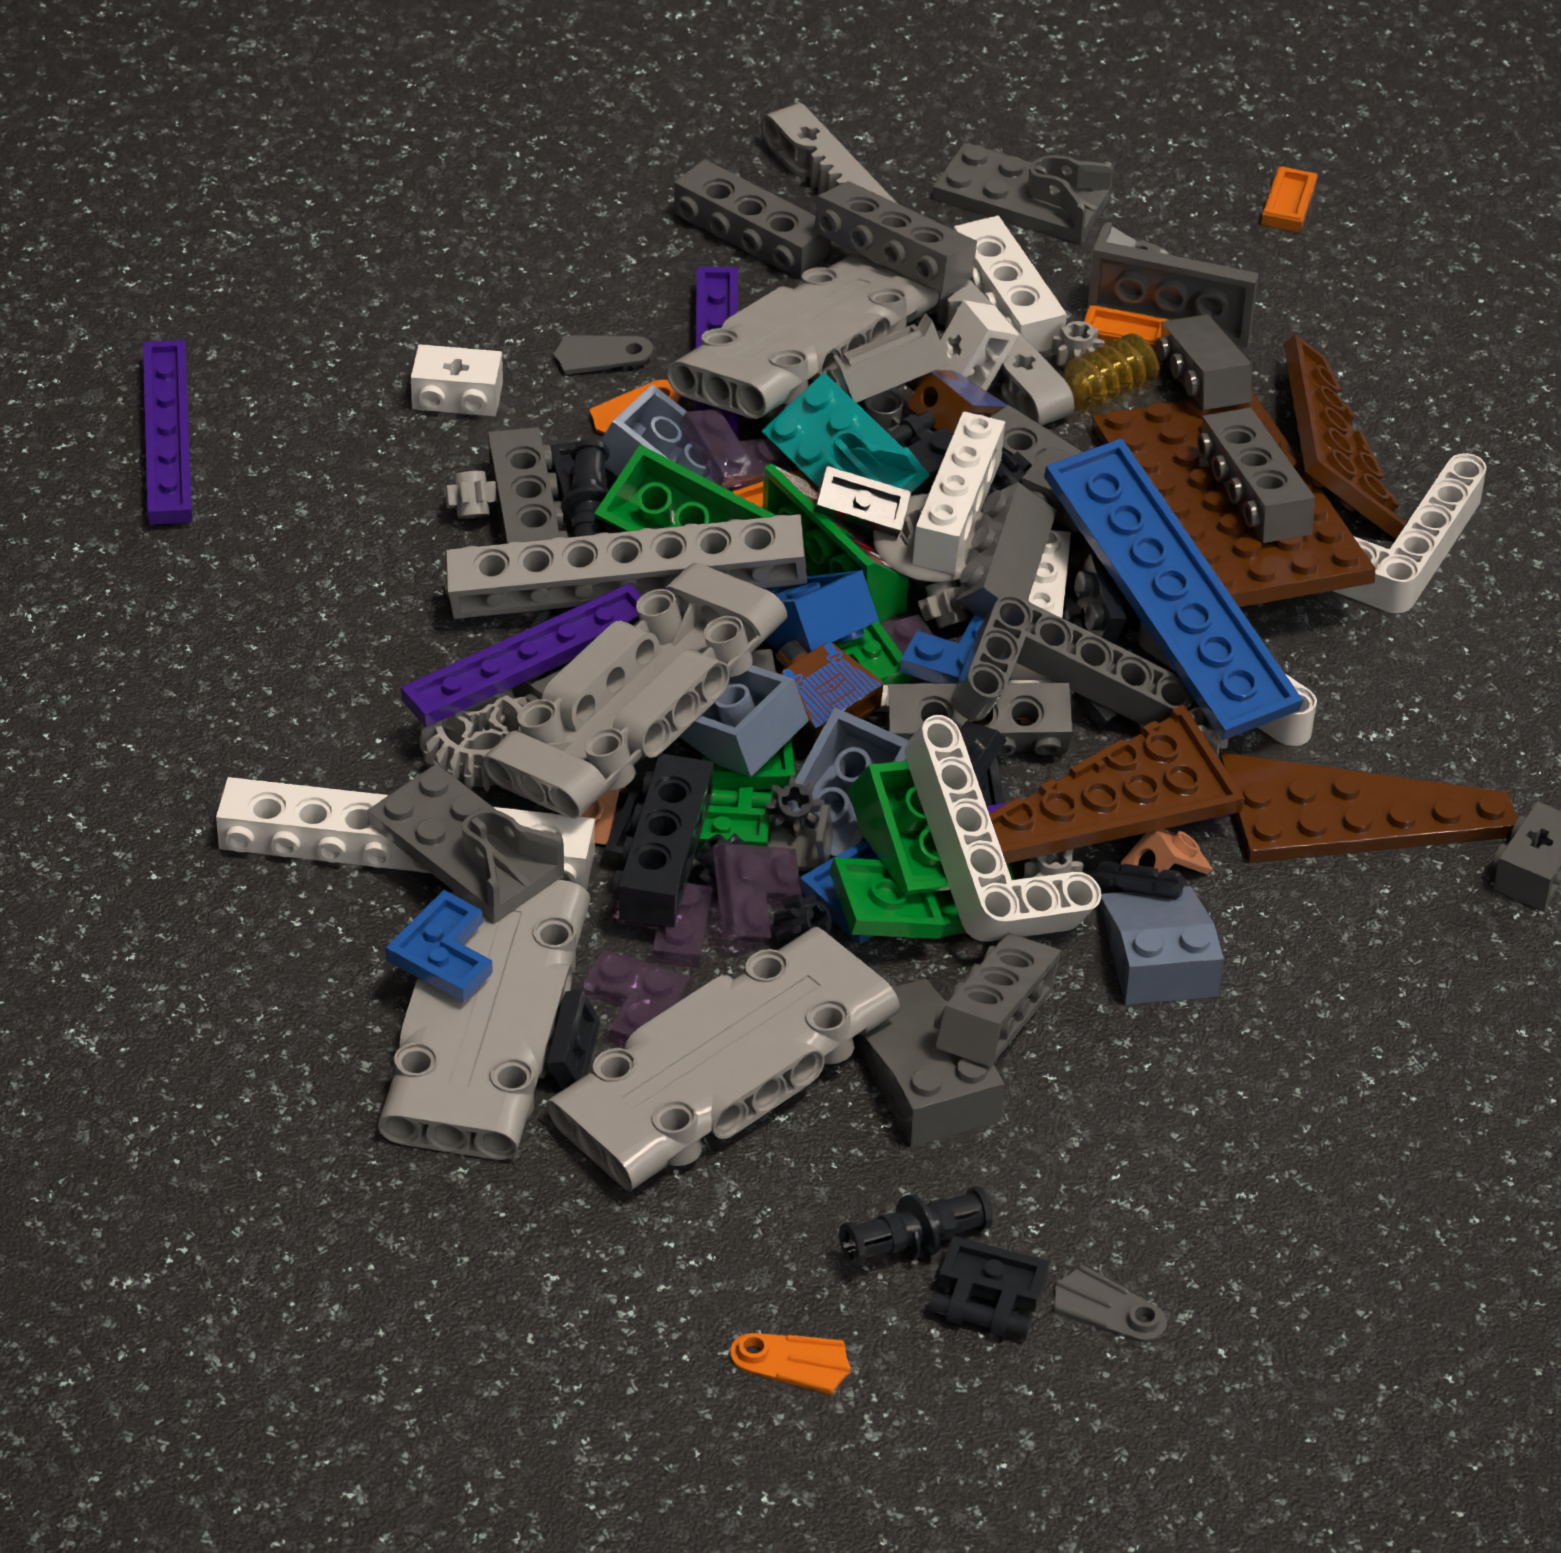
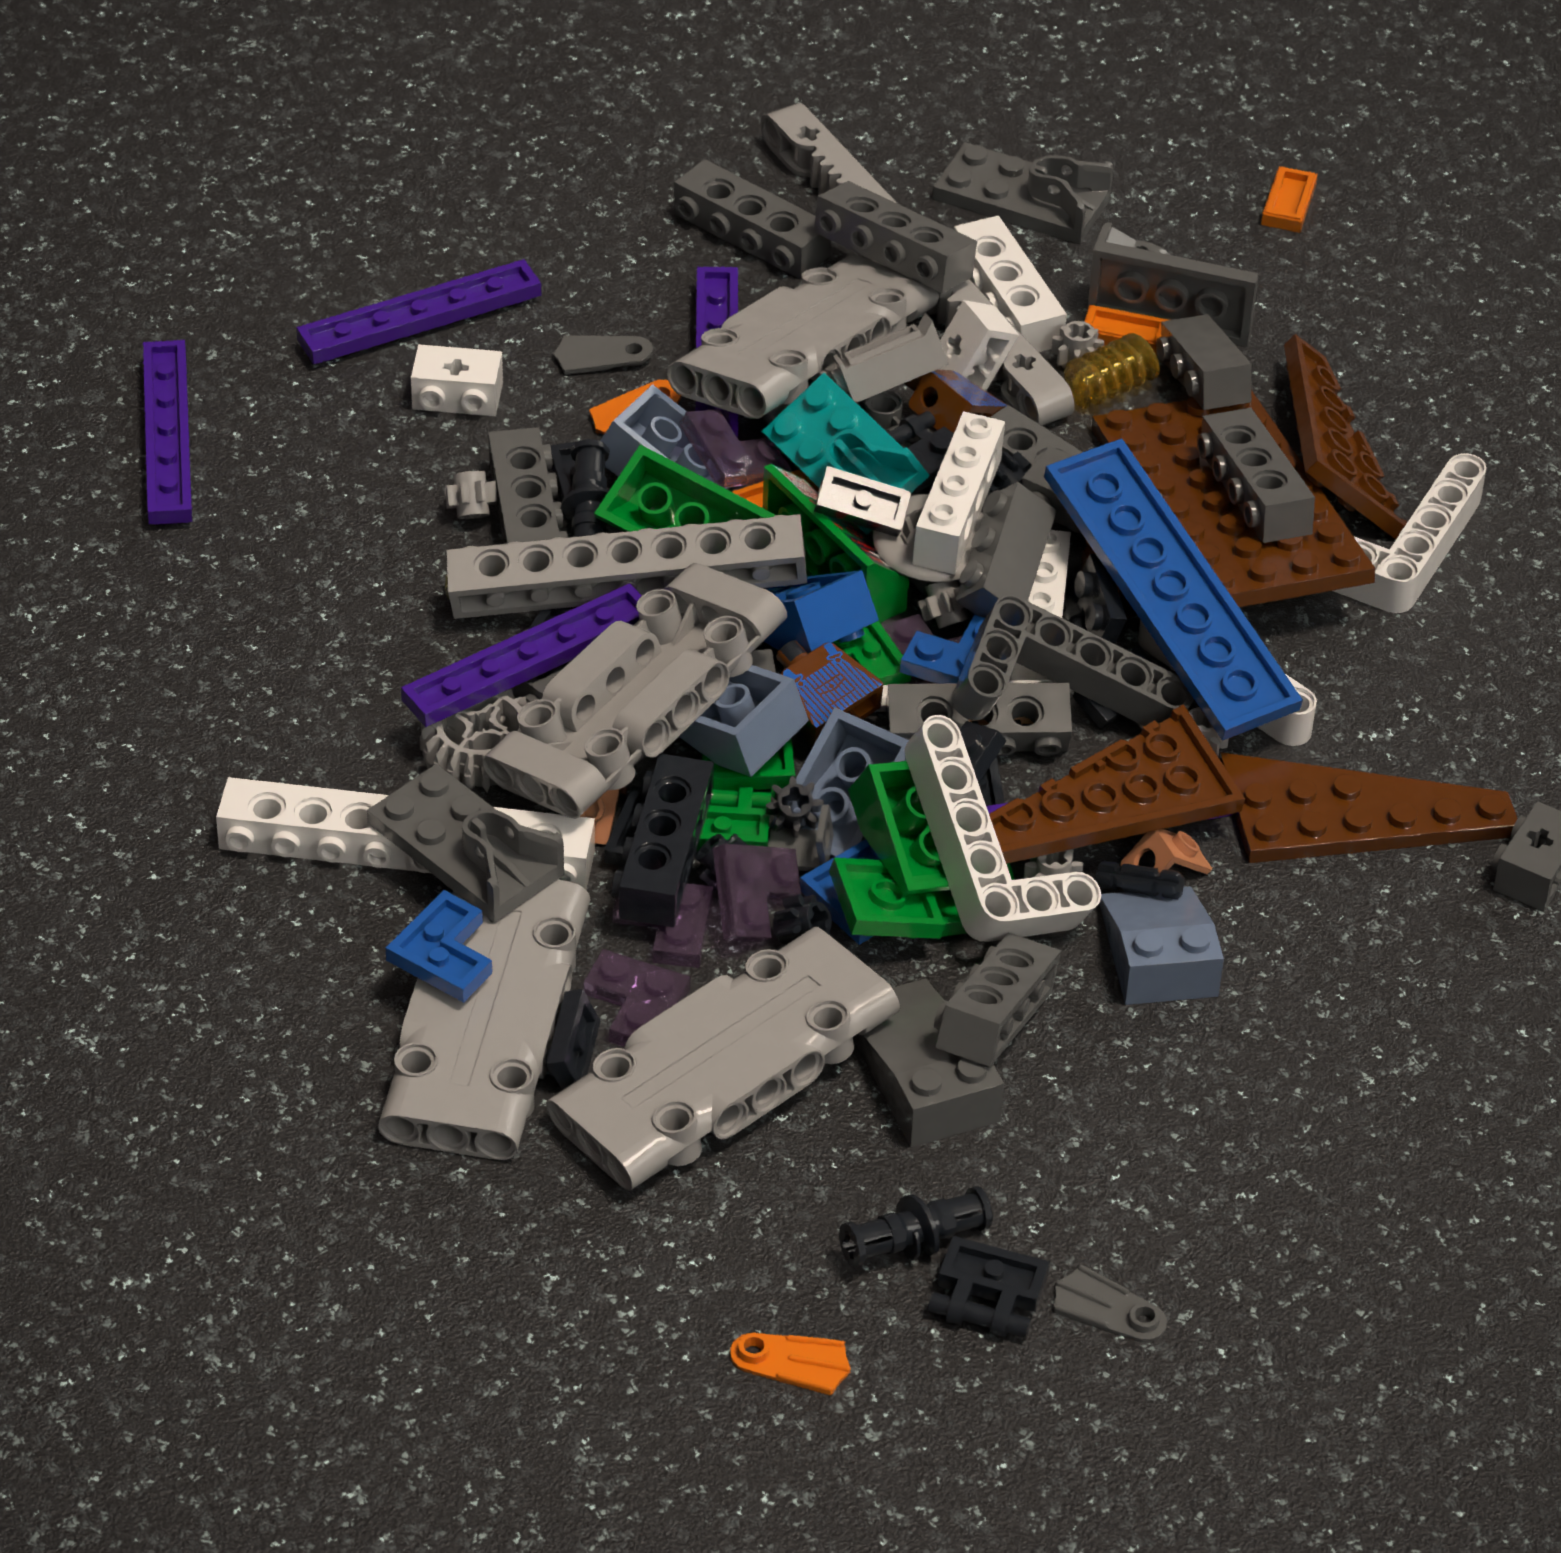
(418, 311): none -> dark purple plate

